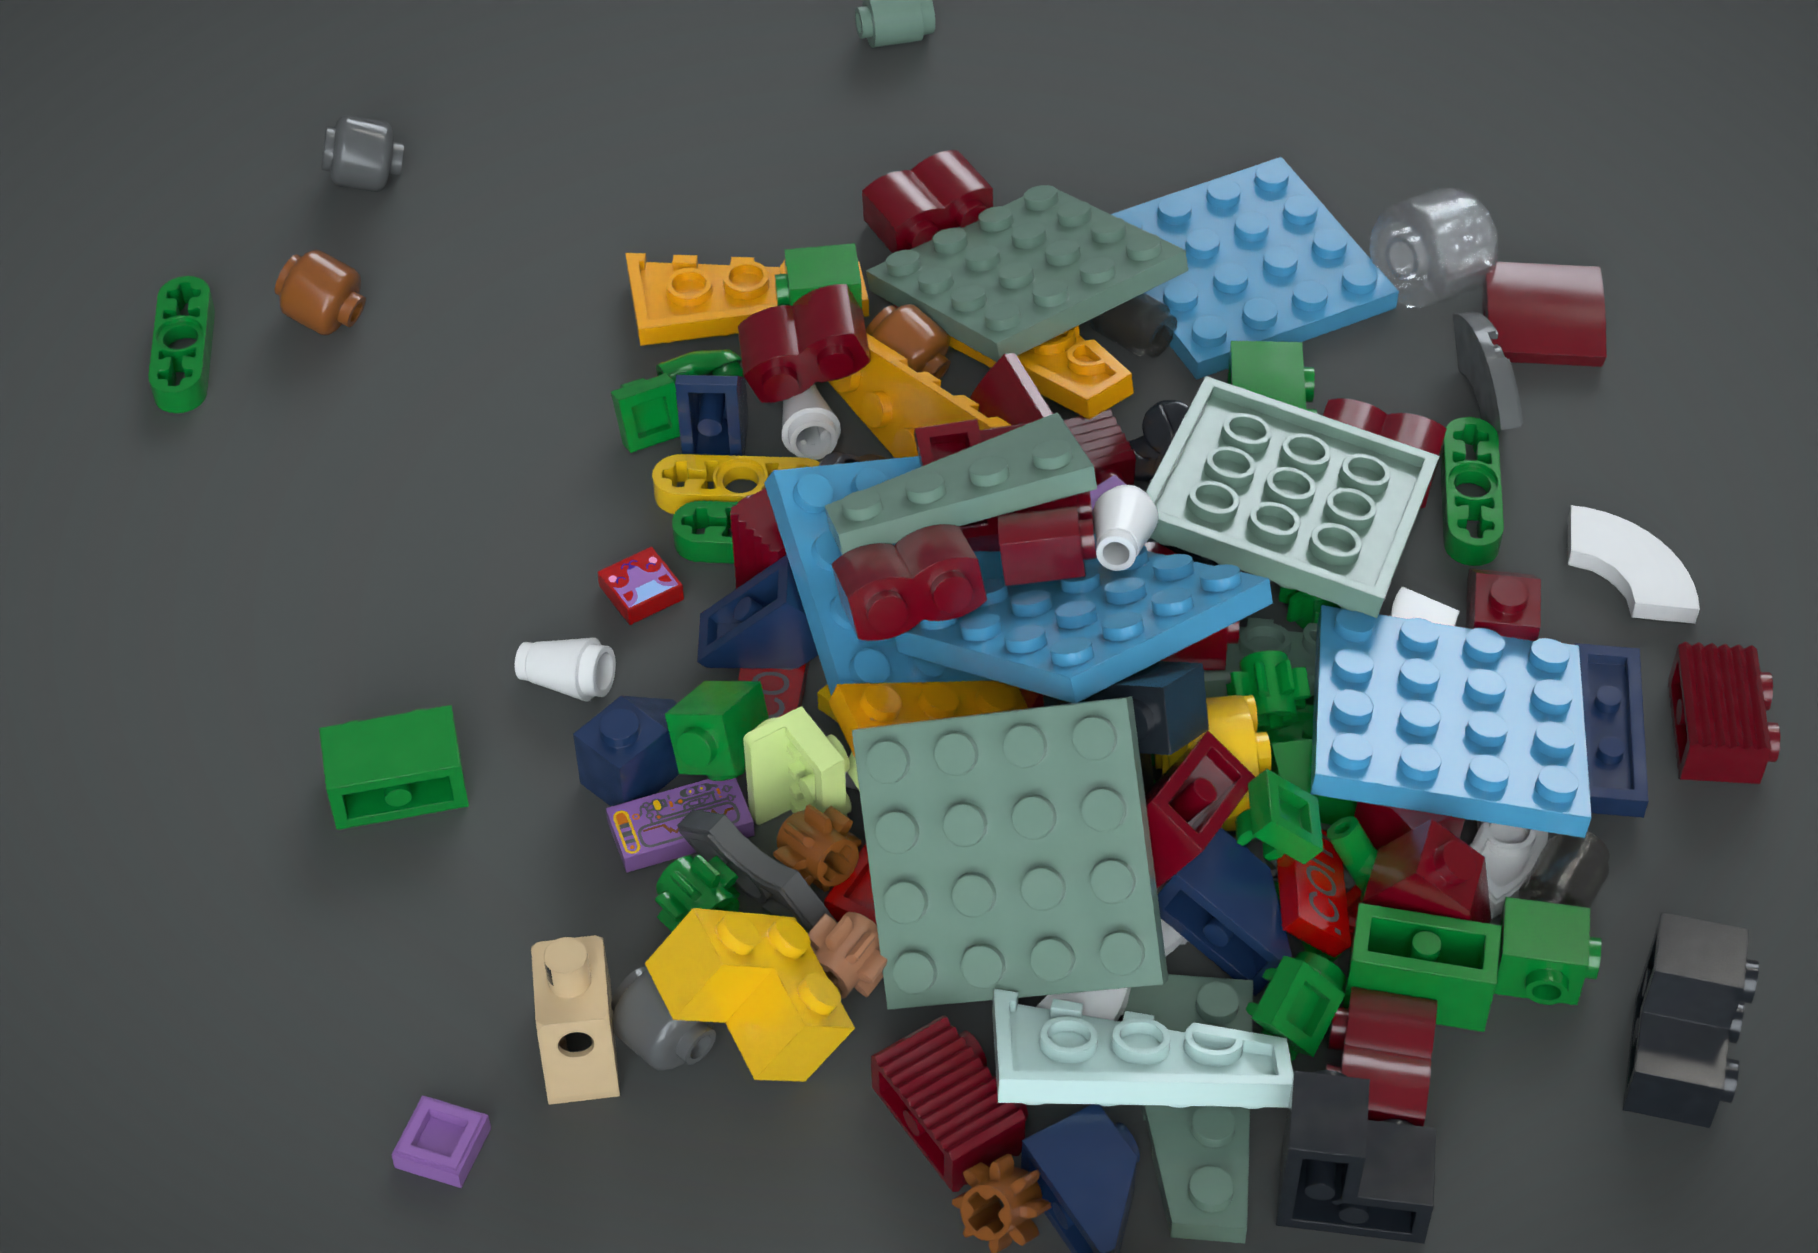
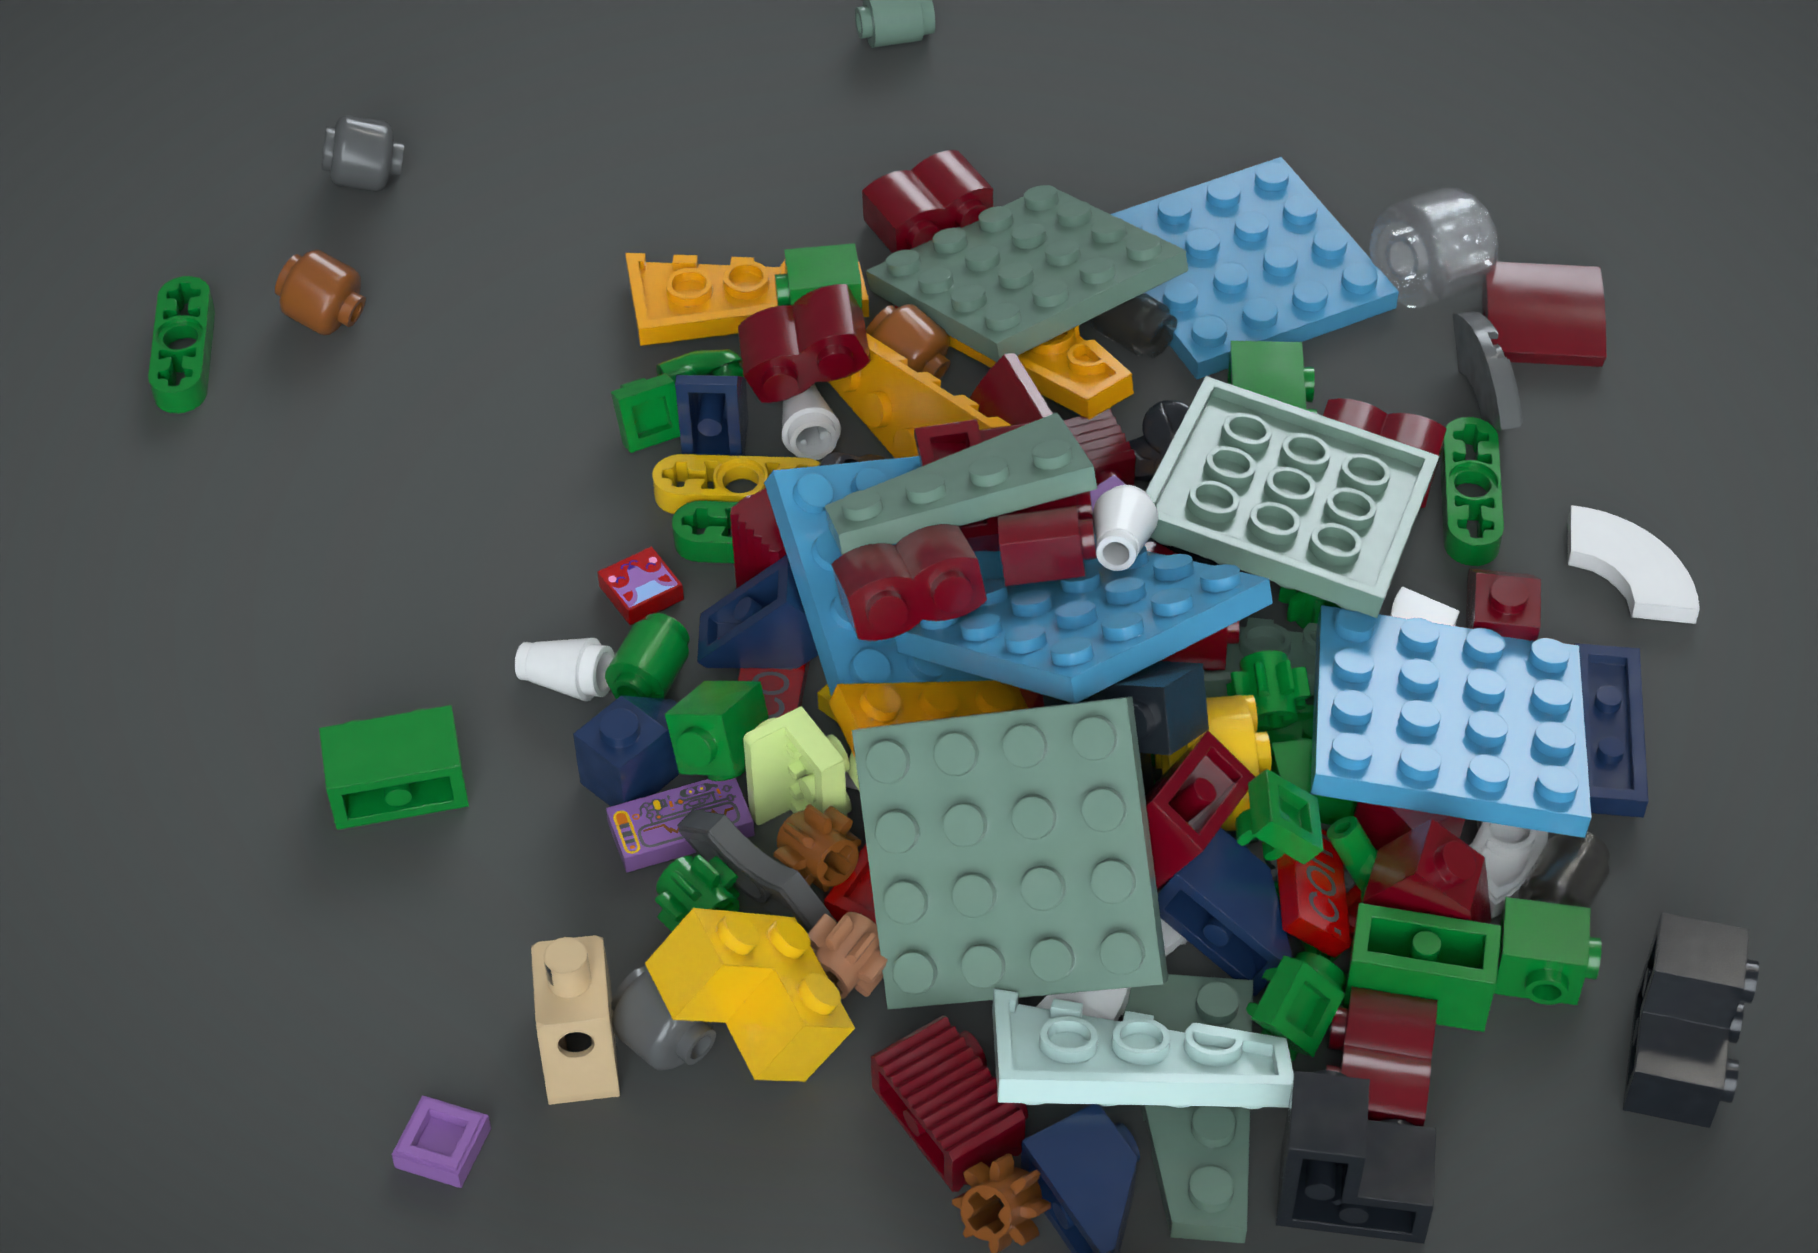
(649, 658): none -> green brick
(1721, 714): dark red brick -> none

